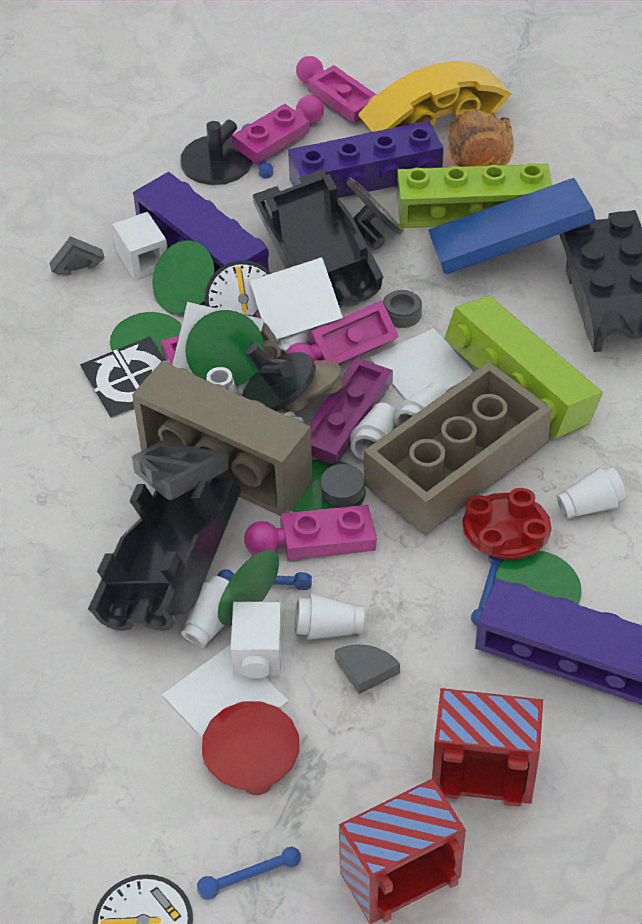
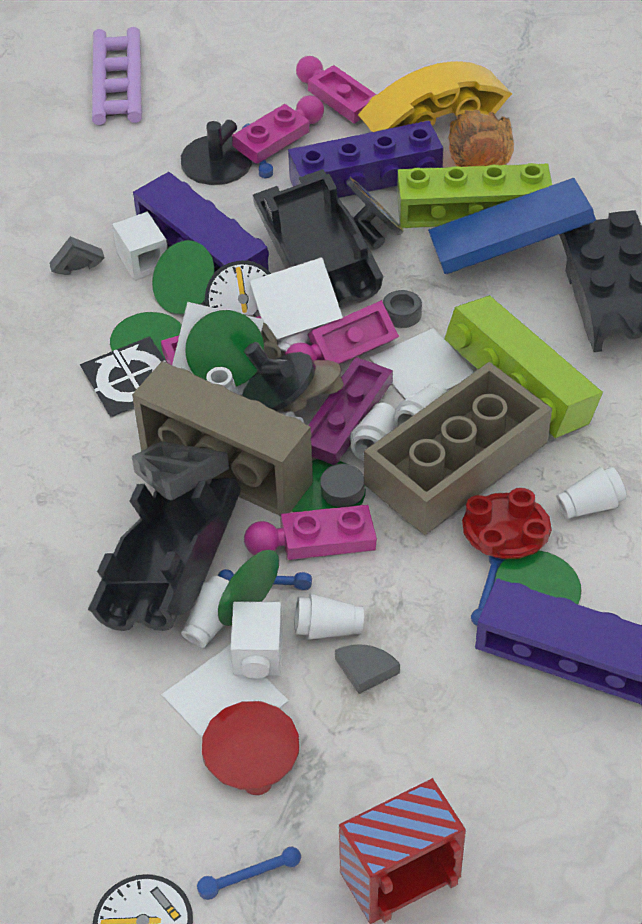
(131, 84): none -> lavender bar
(487, 746): red container -> none

